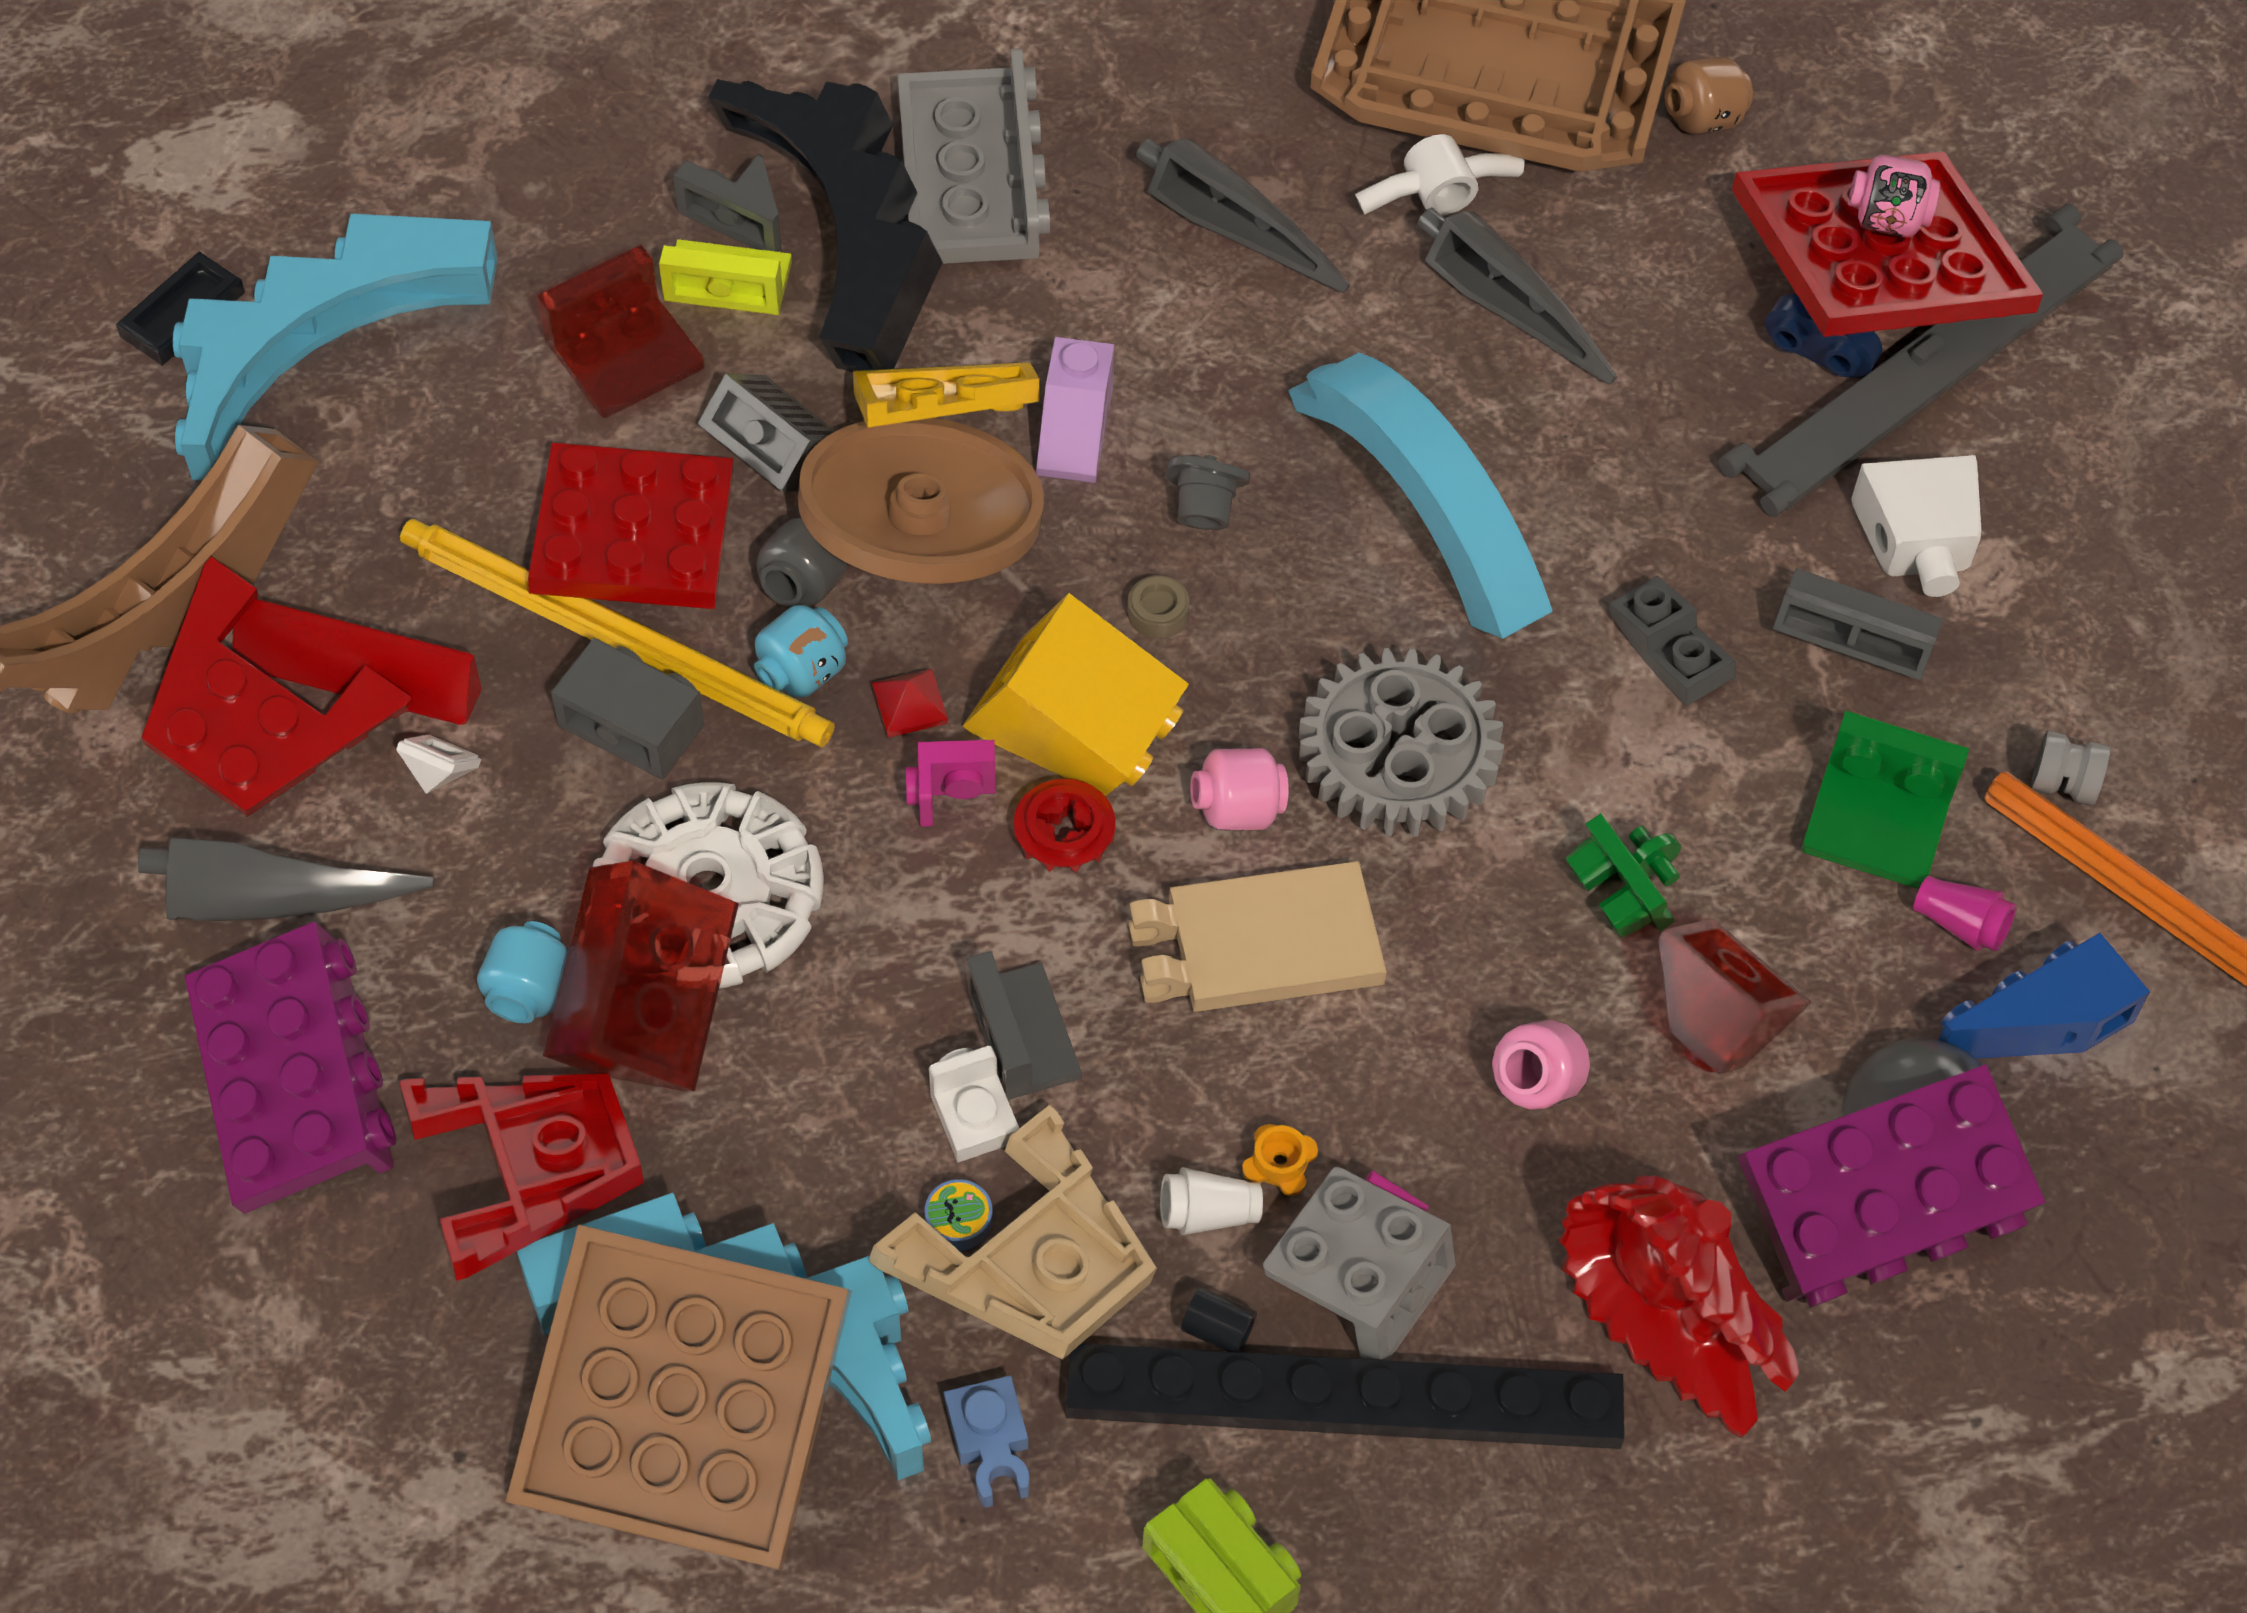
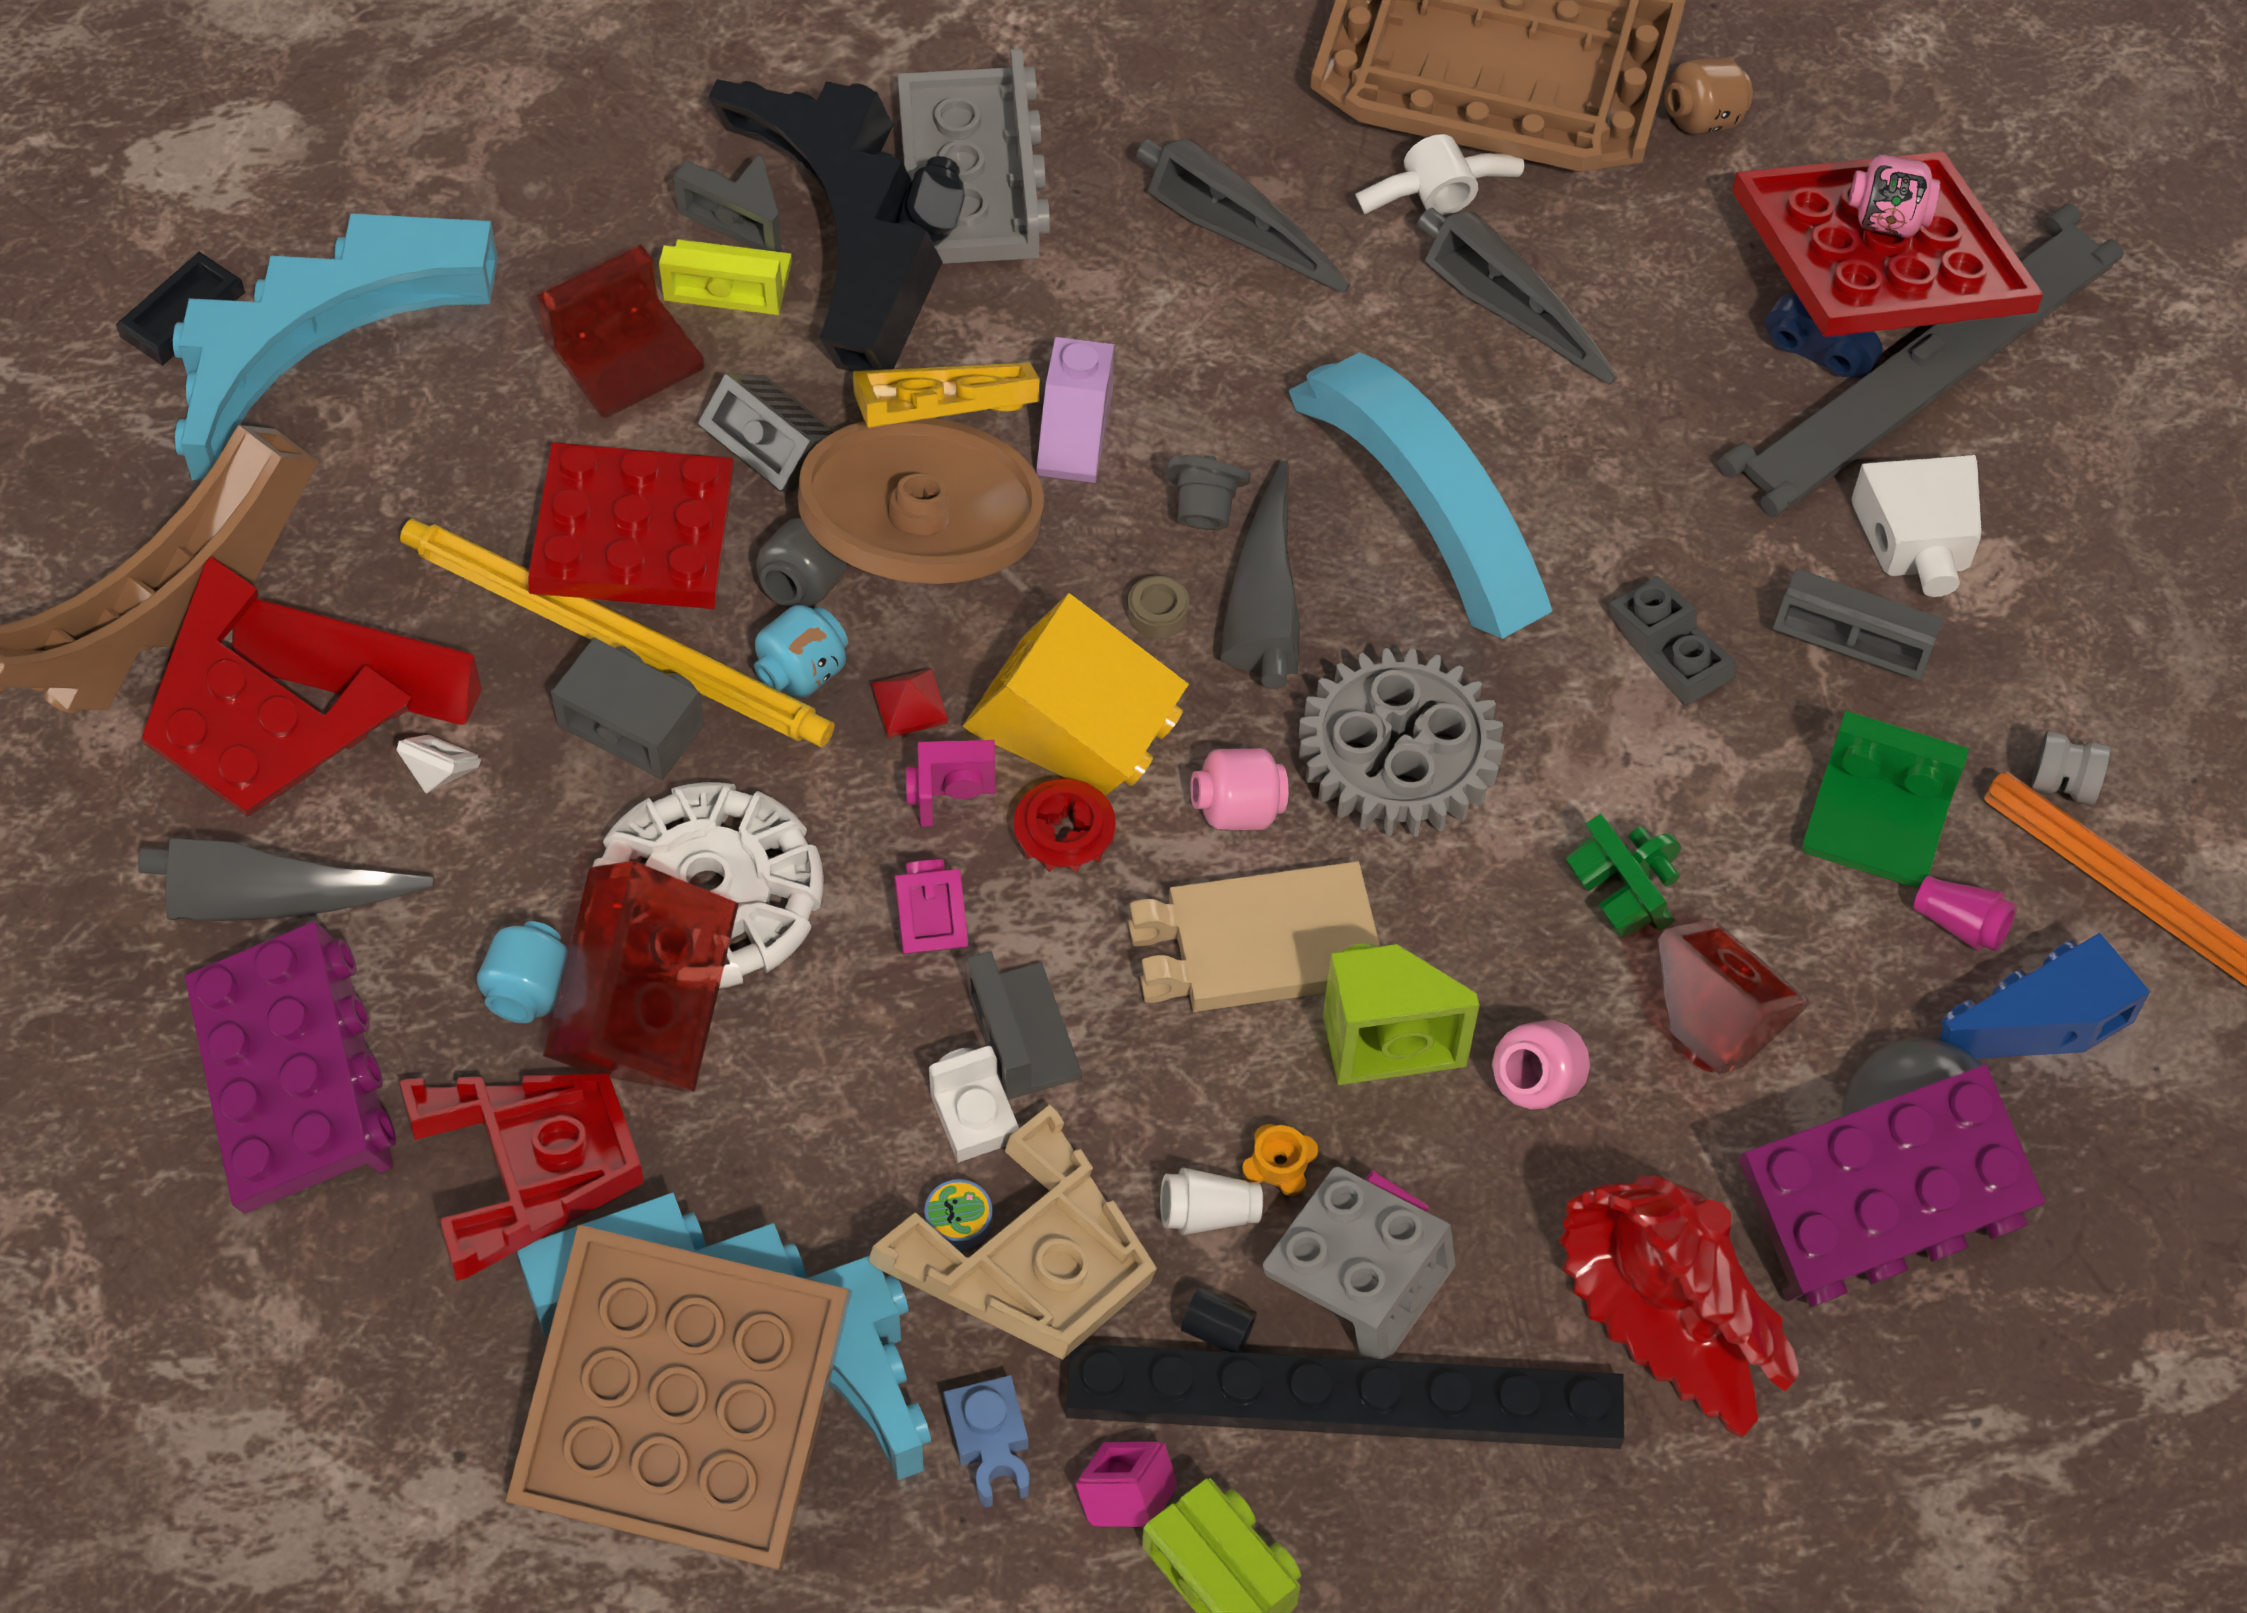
(930, 908): none -> dark pink bracket
(935, 198): none -> black arm
(1126, 1484): none -> dark pink slope
(1262, 609): none -> dark grey piece
(1394, 1015): none -> lime slope

